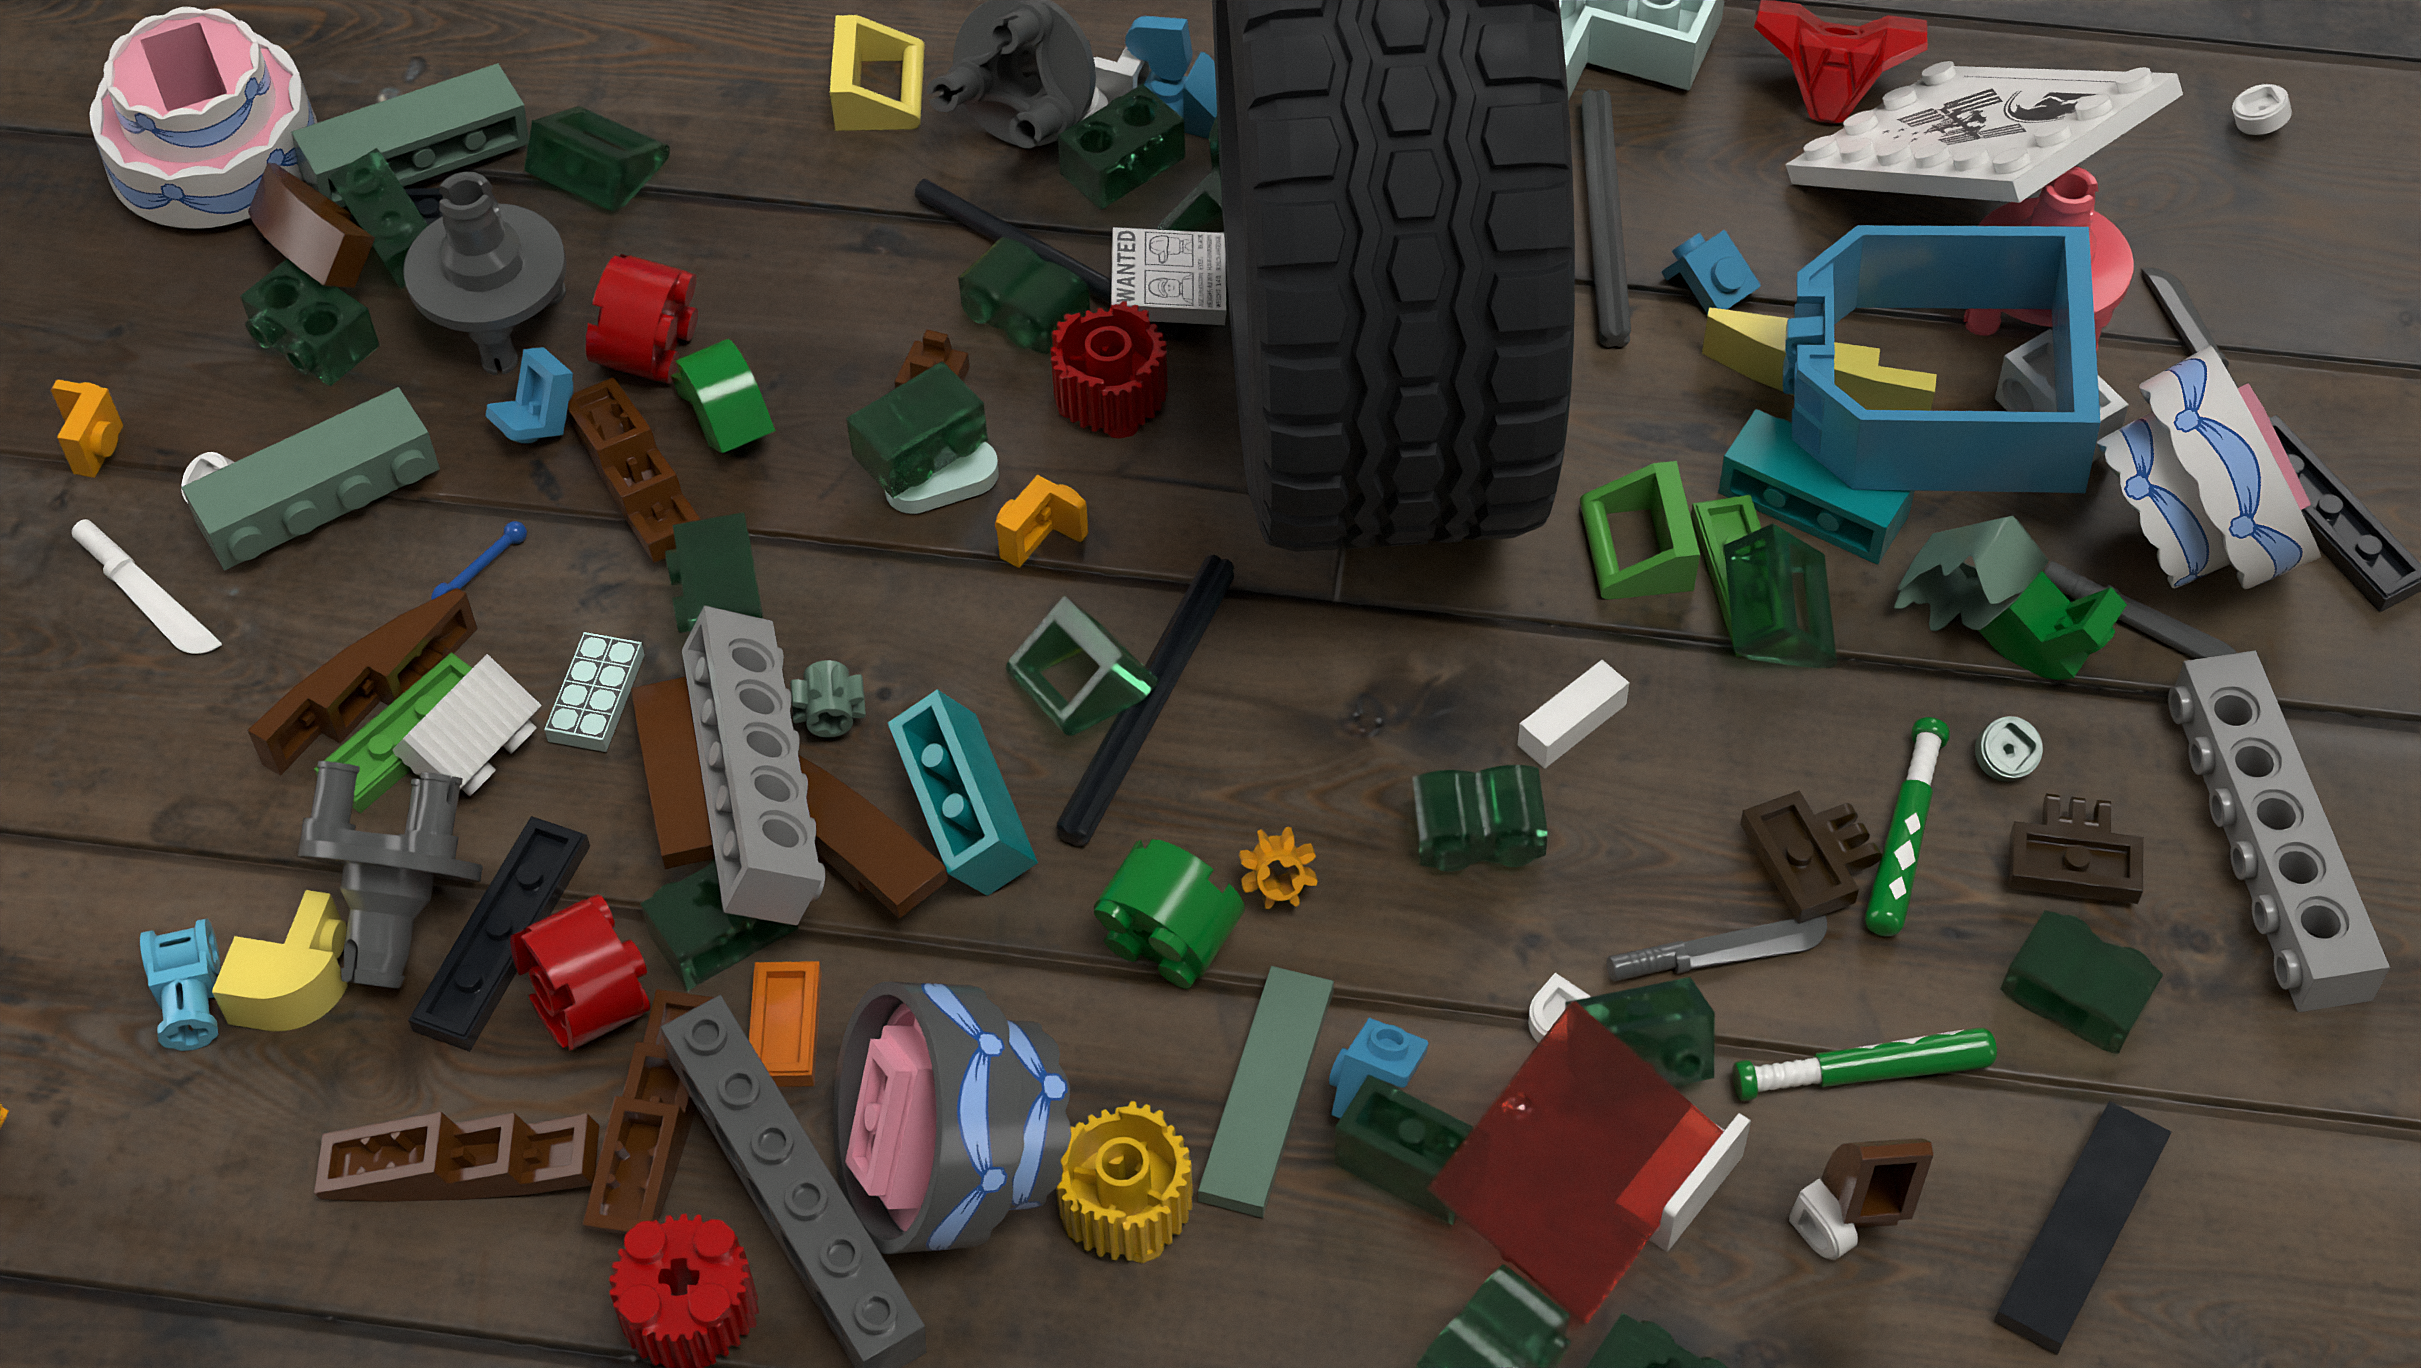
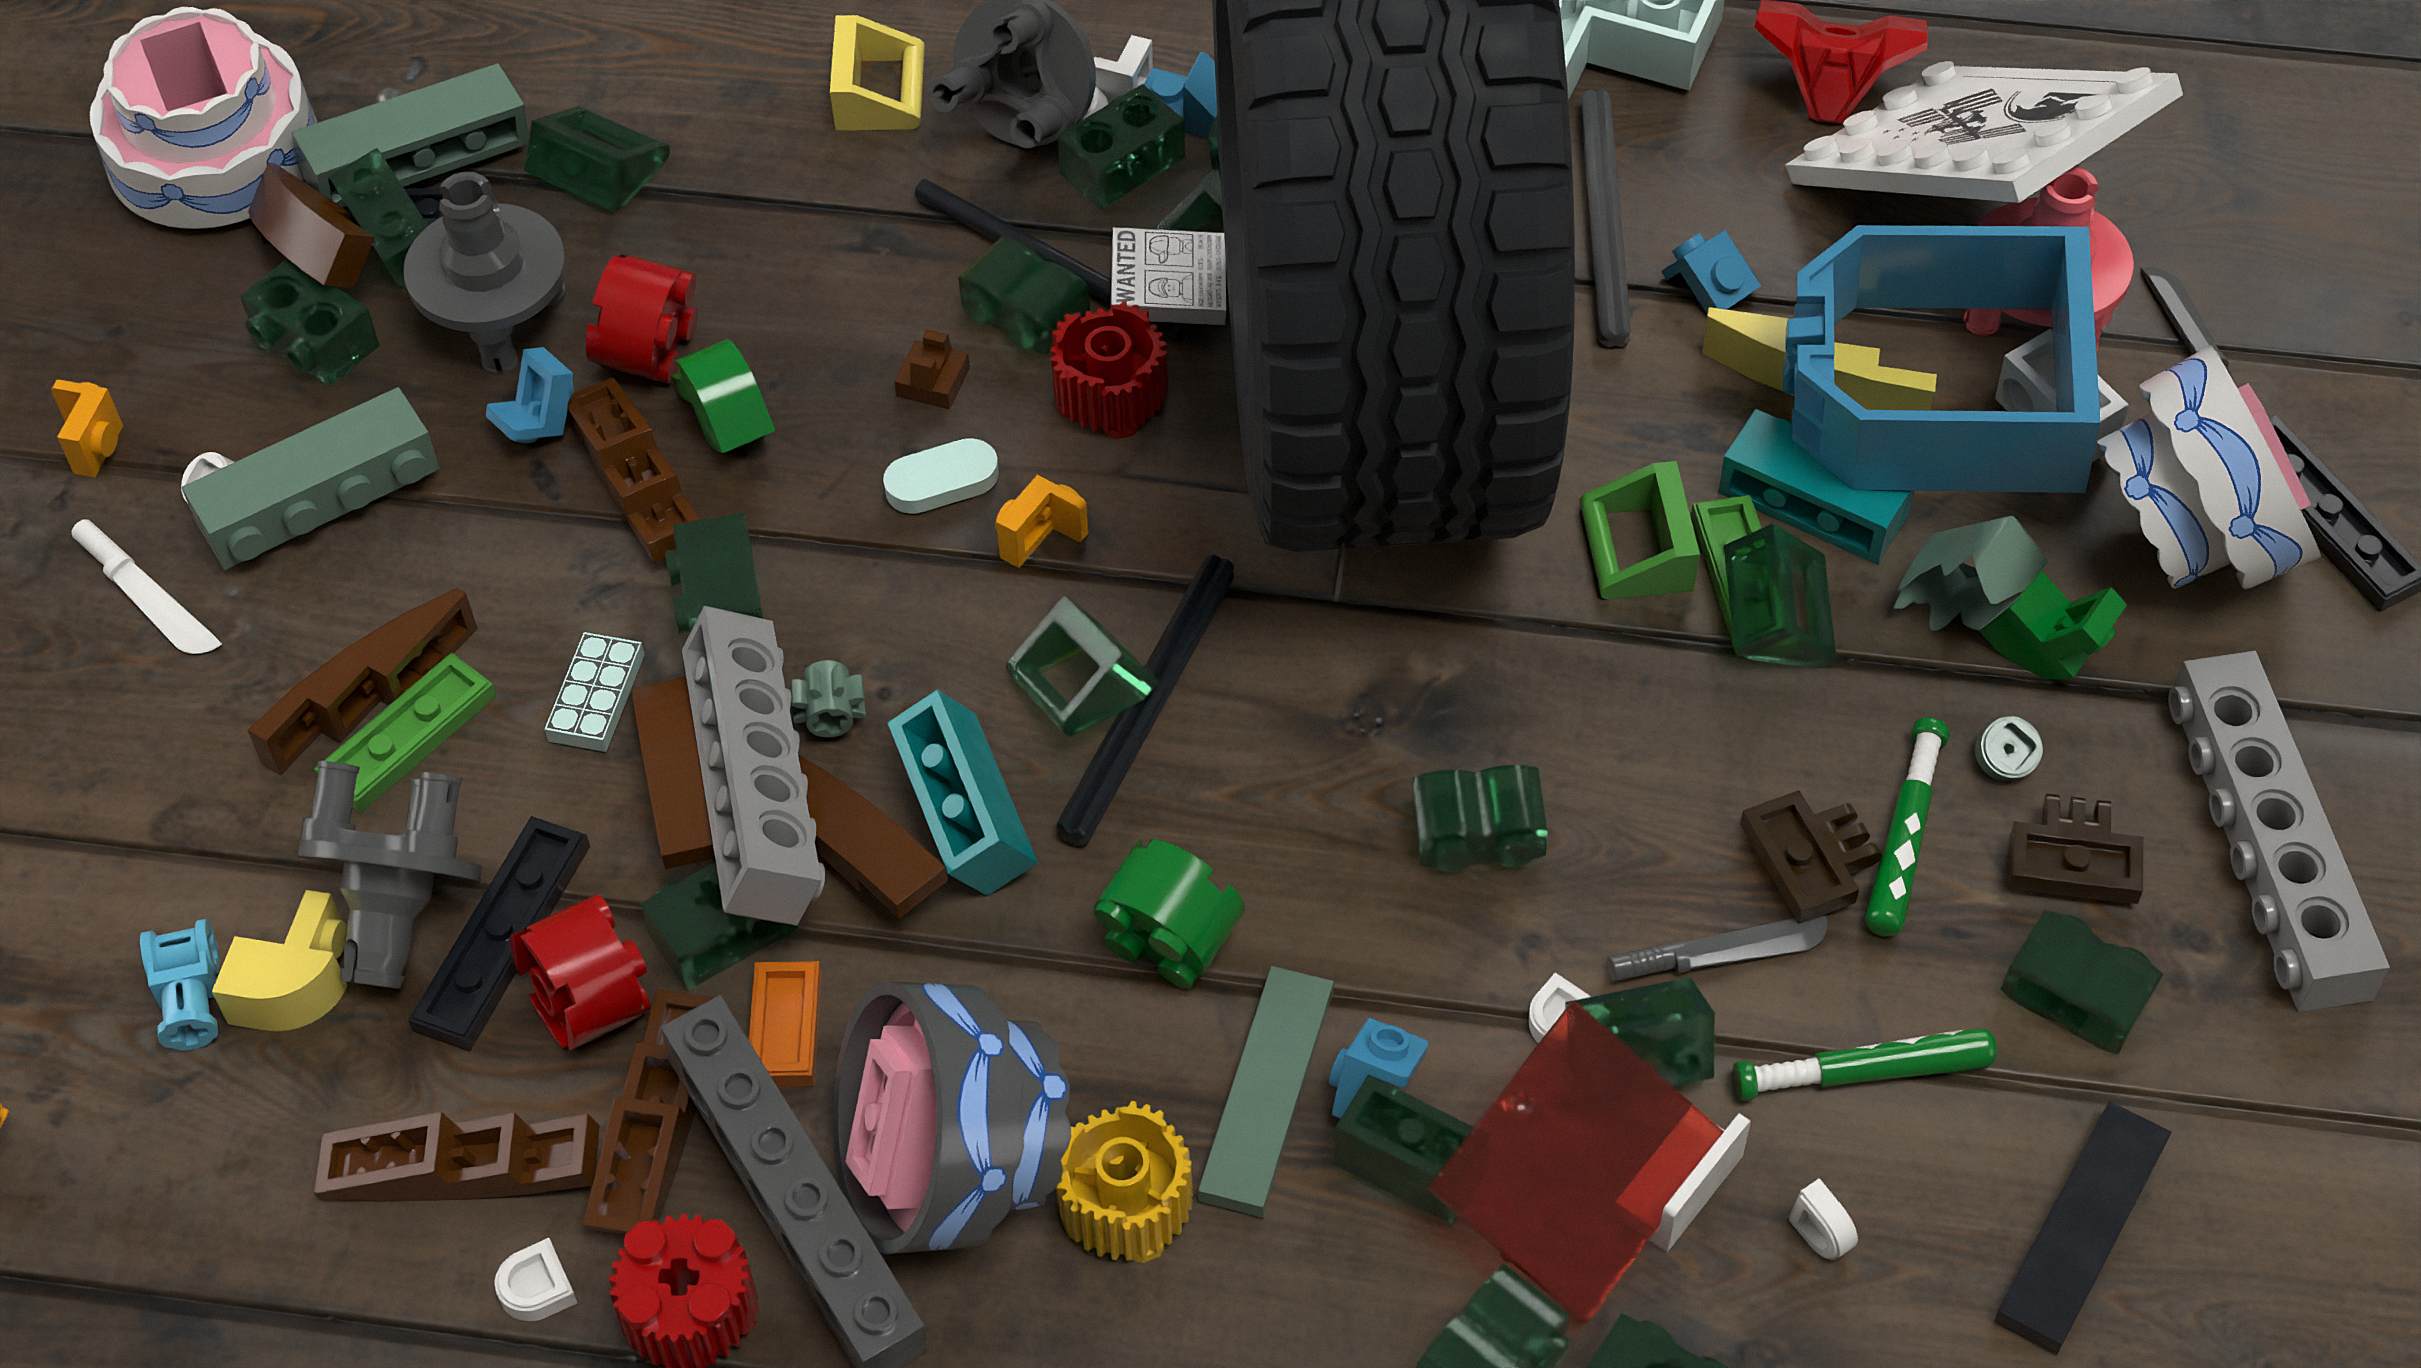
(471, 726): white brick -> none
(513, 534): blue hinge -> none
(533, 1283): none -> white tile
(917, 429): clear green brick -> none
(1161, 43): dark azure tile -> none
(1271, 885): light orange gear -> none
(1573, 714): white piece -> none
(1878, 1180): reddish brown slope -> none
(2148, 620): dark grey piece -> none
(2262, 109): white tile -> none

